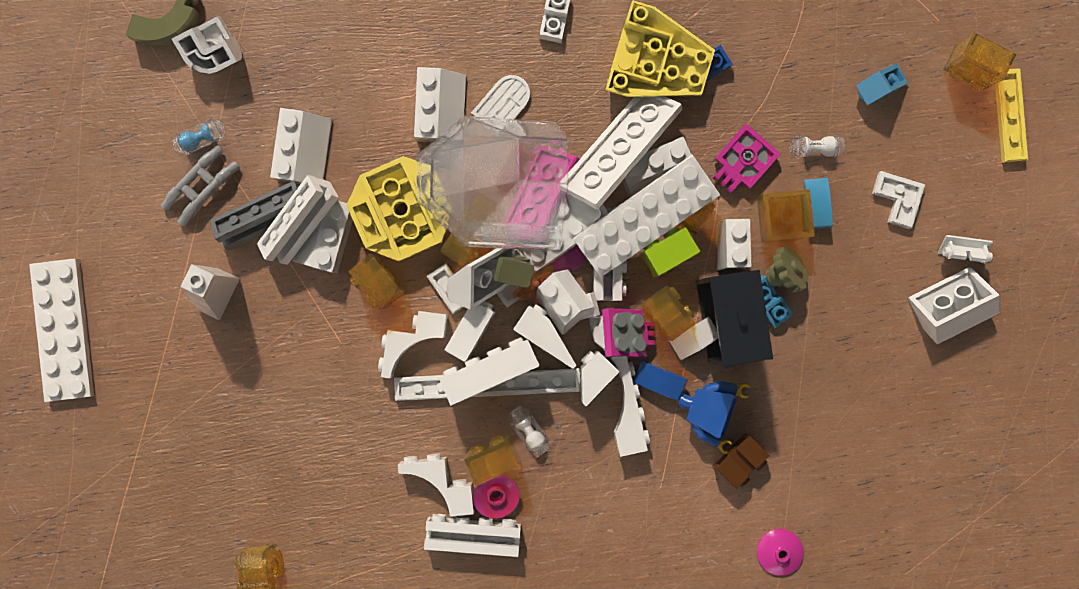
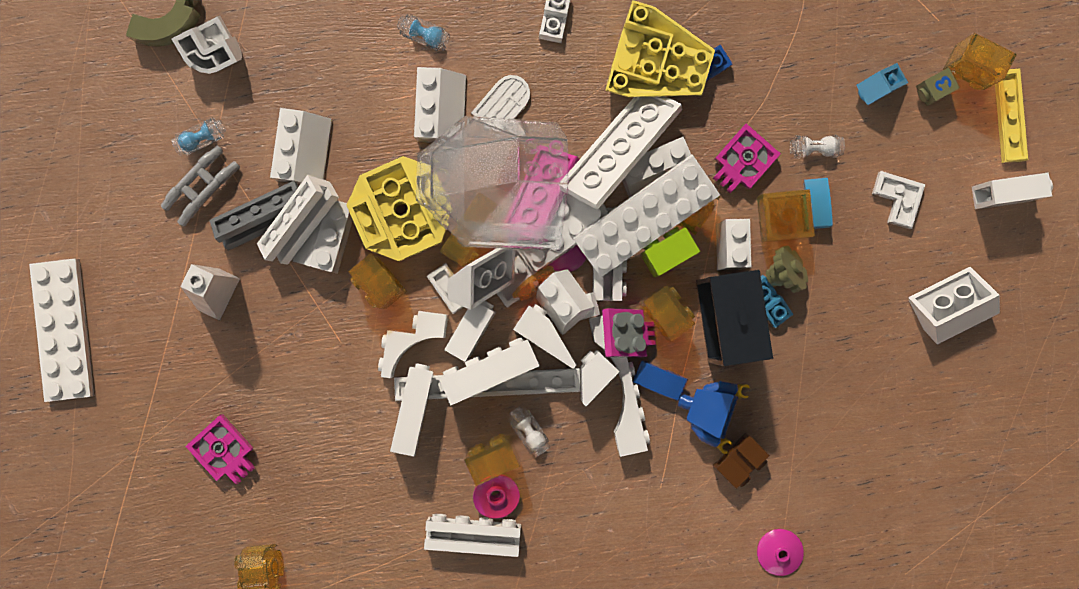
(222, 450): none -> dark pink piece
(412, 410): none -> white slope
(434, 36): none -> clear piece
(435, 470): white arch -> none
(514, 271): olive slope -> none
(695, 338): white slope -> none
(937, 87): none -> olive brick
(964, 248): white hinge -> none
(1012, 190): none -> white brick

